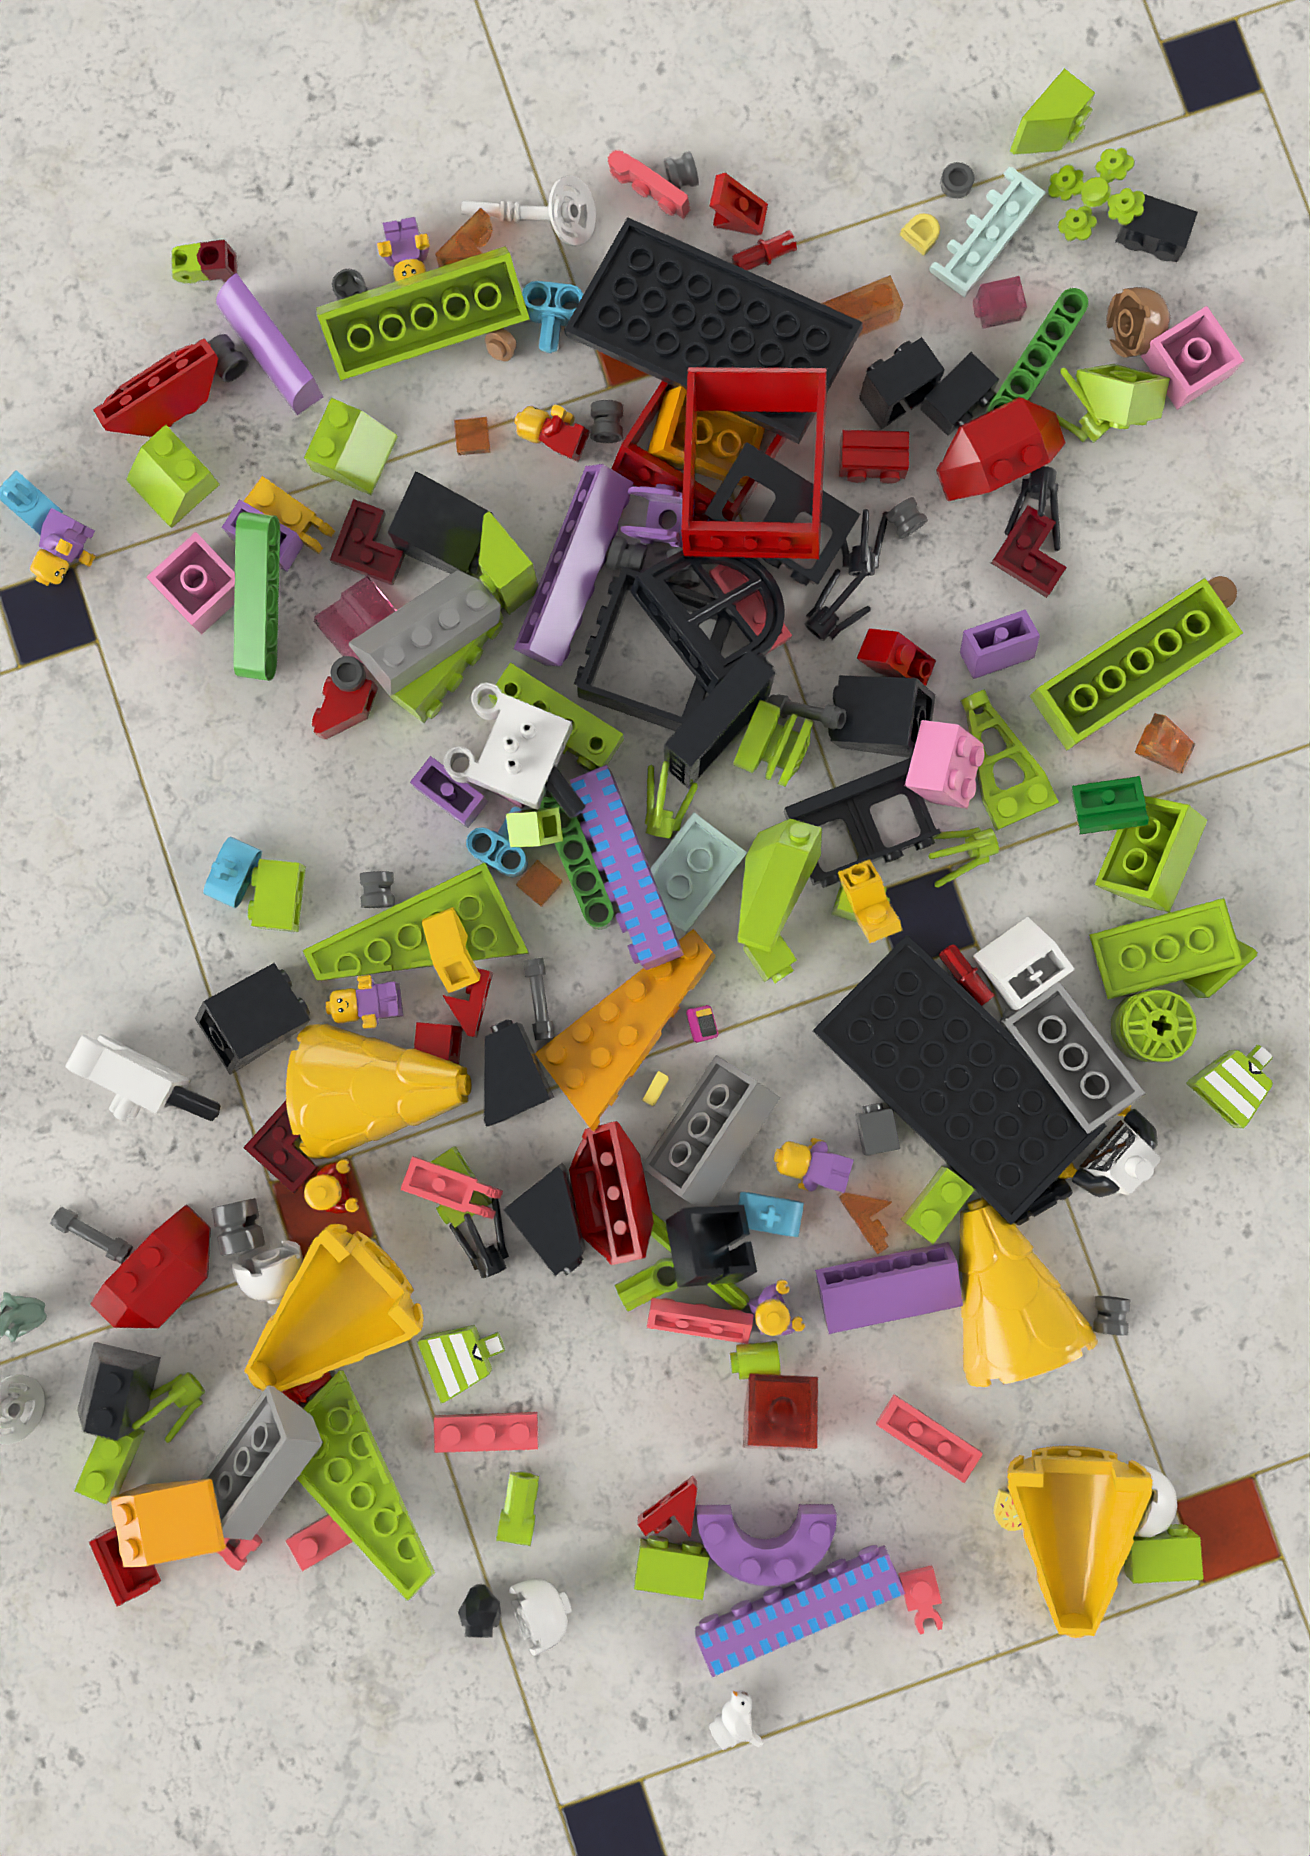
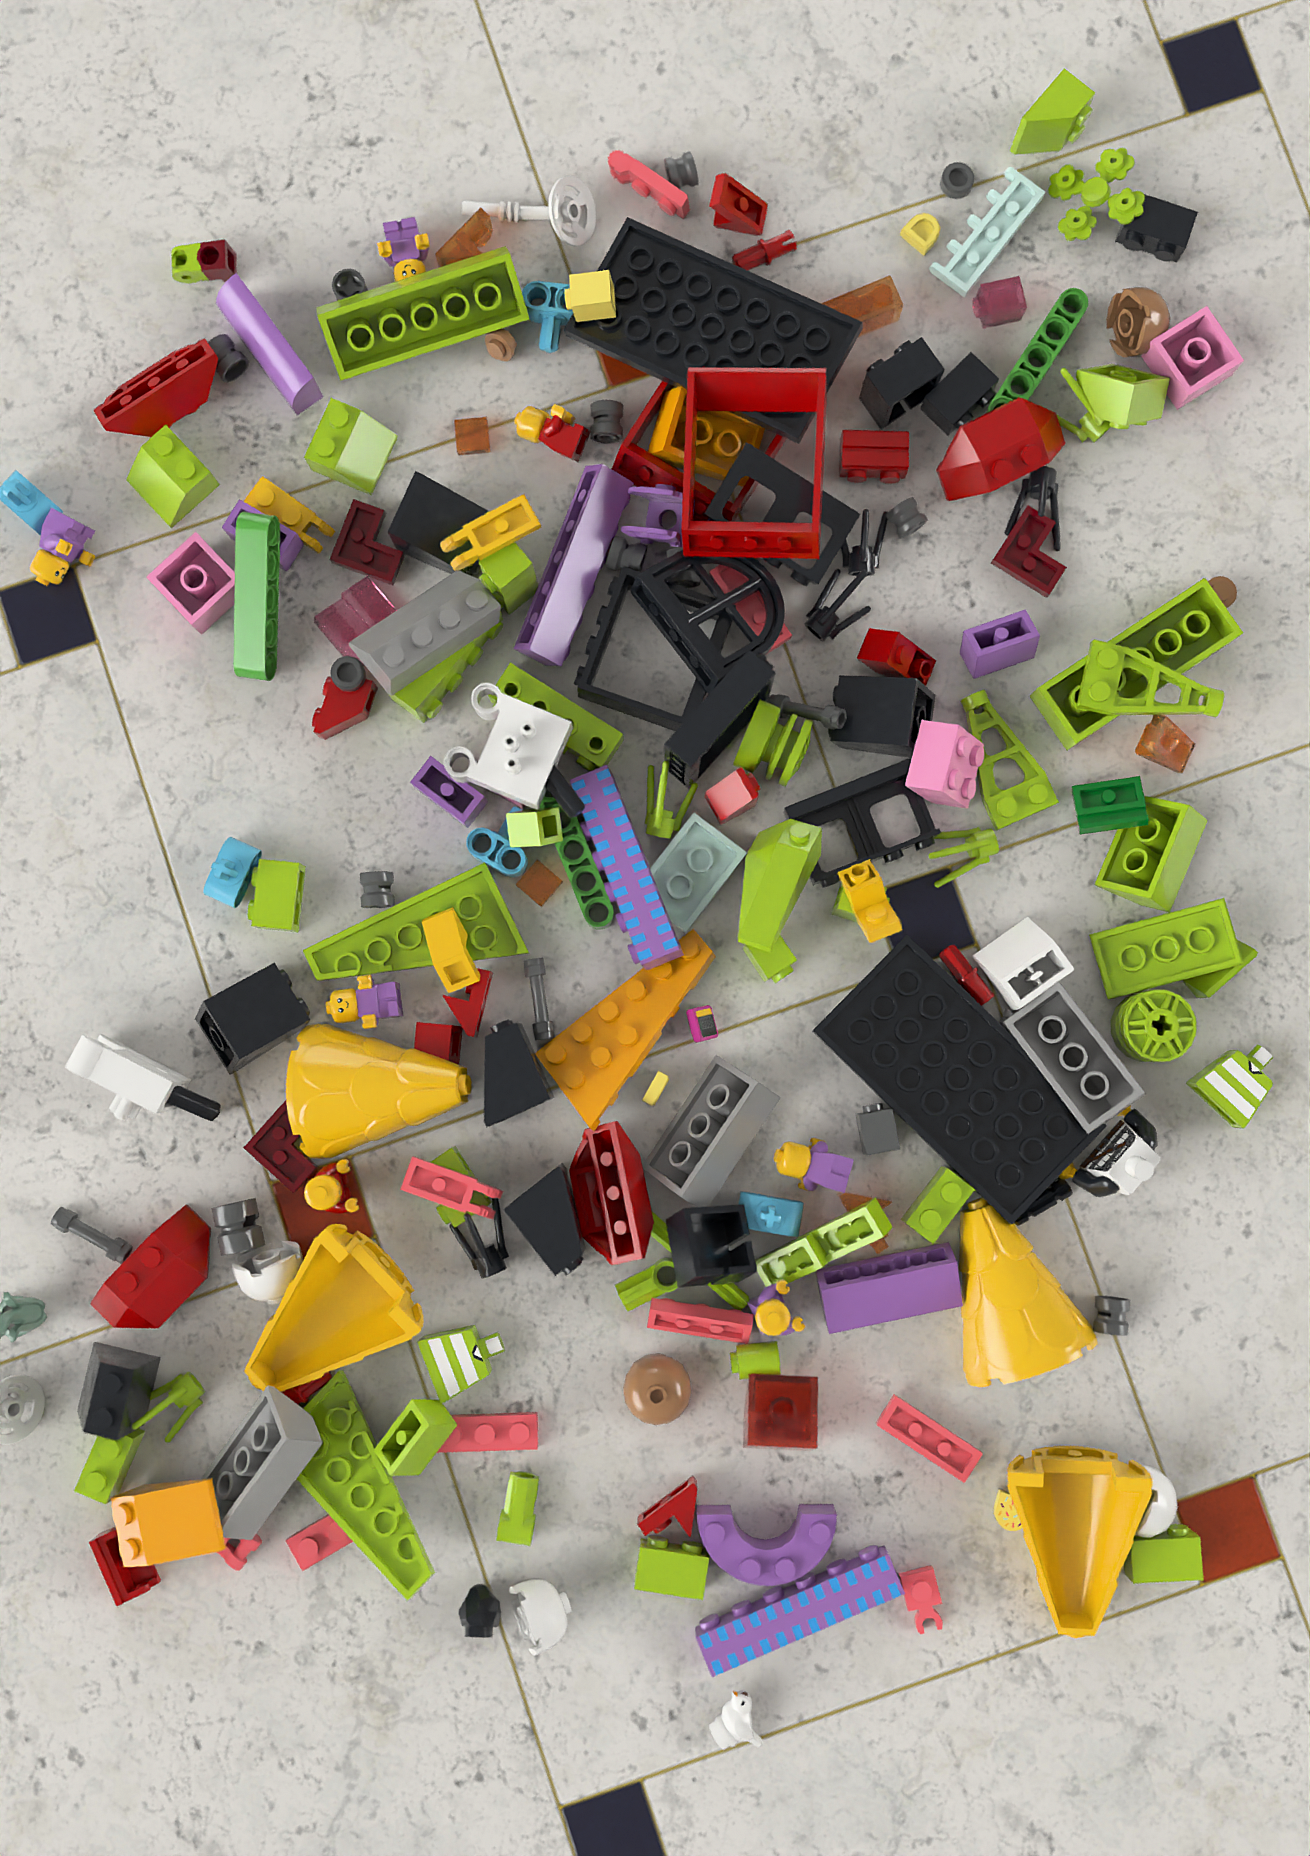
(415, 1437): none -> lime brick
(493, 531): none -> yellow hinge
(591, 296): none -> light yellow brick
(657, 1389): none -> medium nougat cylinder
(733, 795): none -> slope
(824, 1244): none -> lime slope
(1102, 678): none -> lime plate

